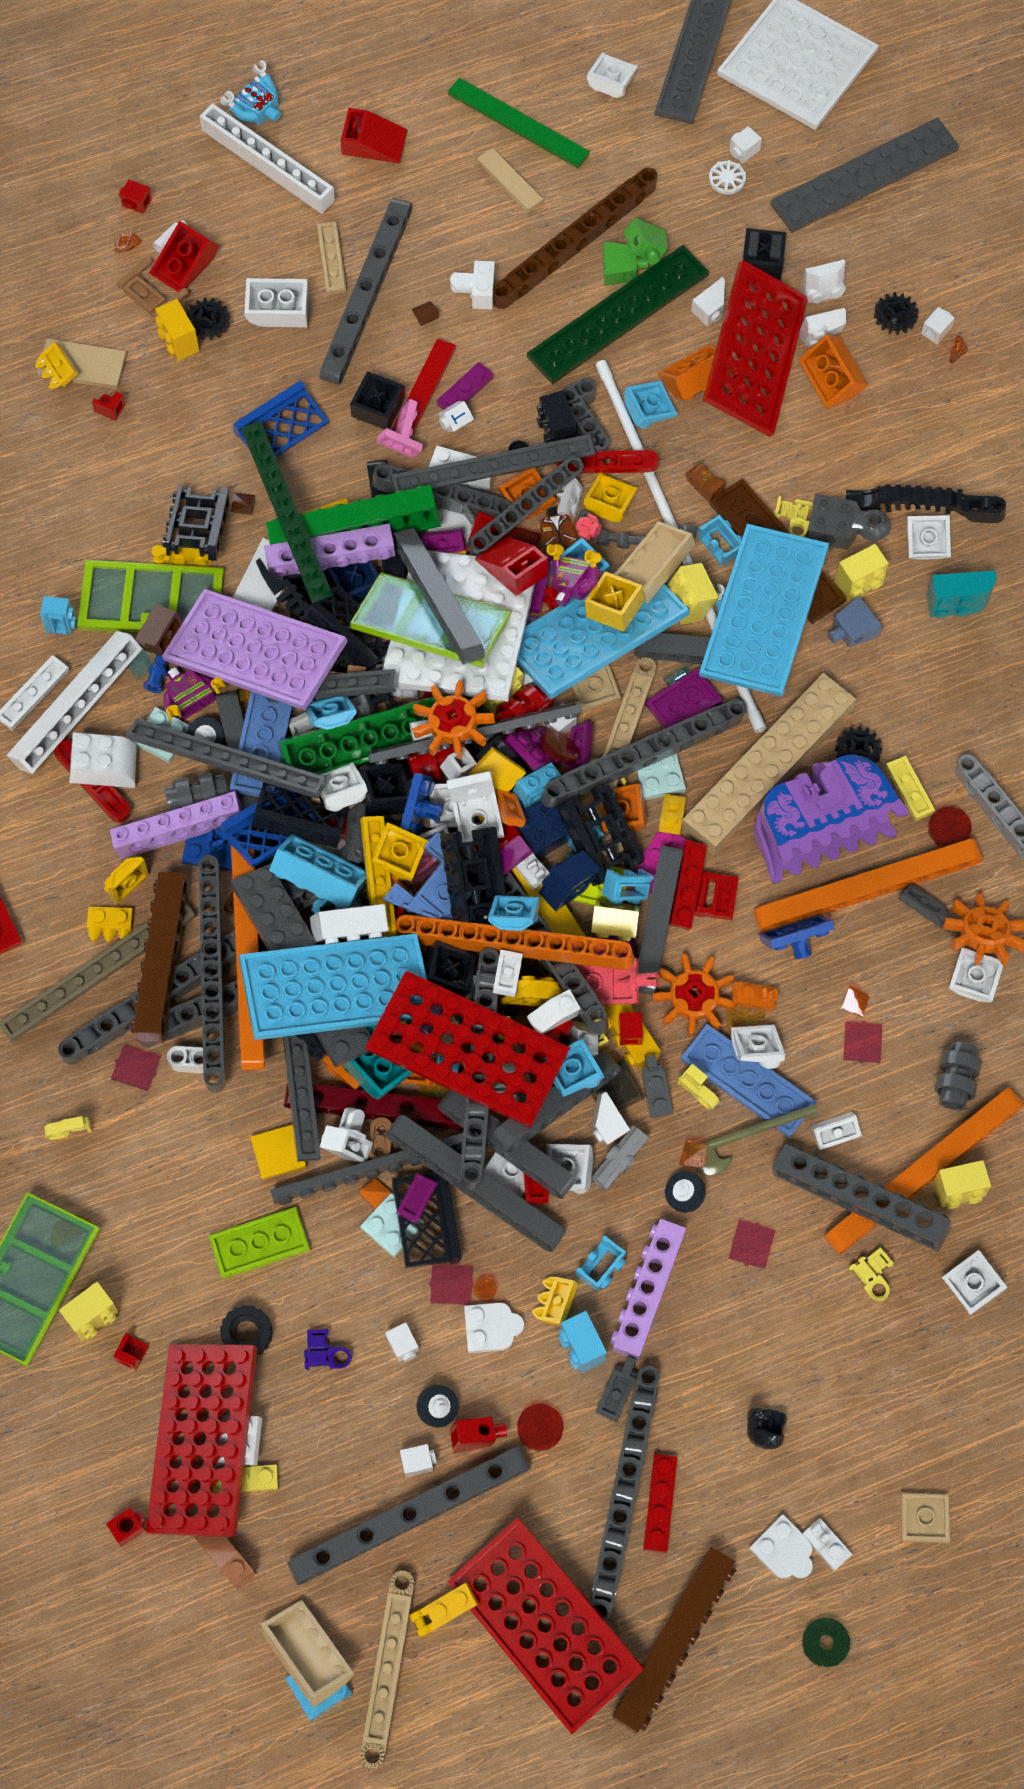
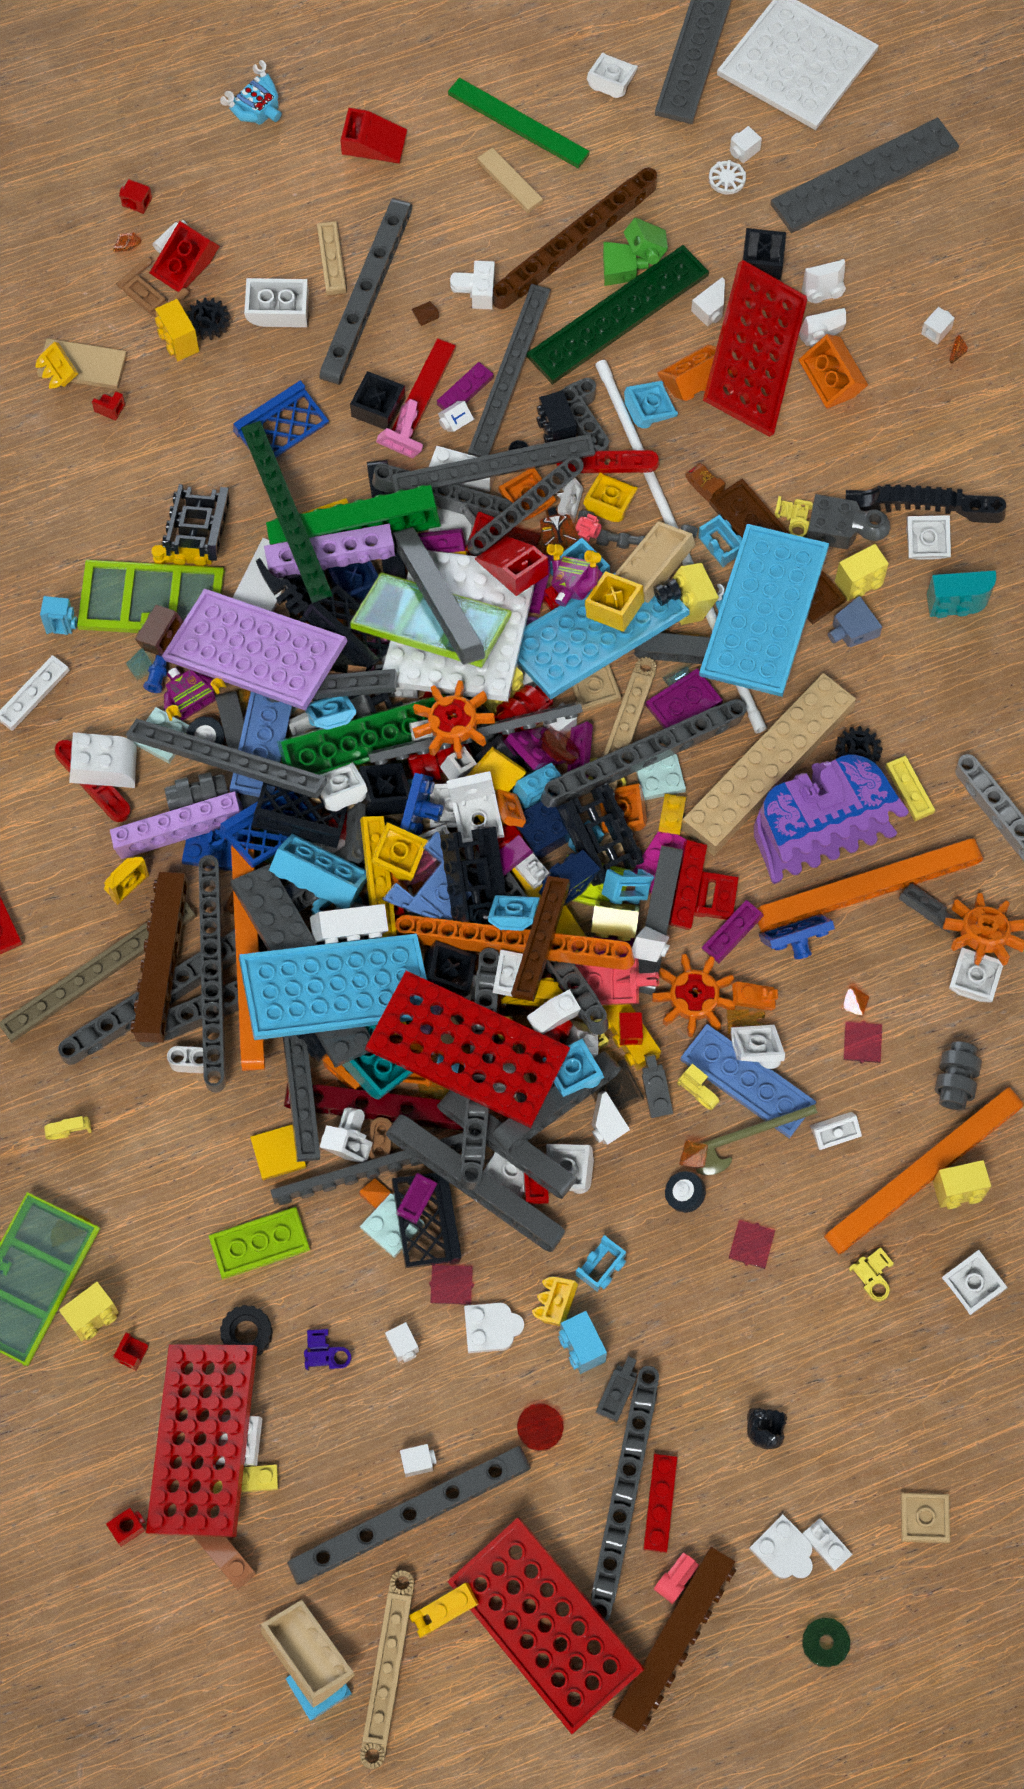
(74, 702): white brick -> none
(109, 921): yellow plate -> none
(135, 1067): clear pink piece -> none
(242, 503): reddish brown slope -> none
(267, 158): white brick -> none
(437, 1406): black wheel -> none
(466, 1434): red torso -> none
(485, 1289): clear orange plate -> none
(509, 371): none -> dark grey plate
(540, 938): none -> reddish brown plate
(619, 1158): light grey piece -> none
(650, 945): none -> white slope
(666, 592): none -> black wheel
(673, 1236): lavender brick -> none
(674, 1581): none -> coral piece
(732, 931): none -> magenta plate
(896, 313): black gear -> none
(930, 1236): dark grey brick -> none
(949, 826): clear red tile -> none

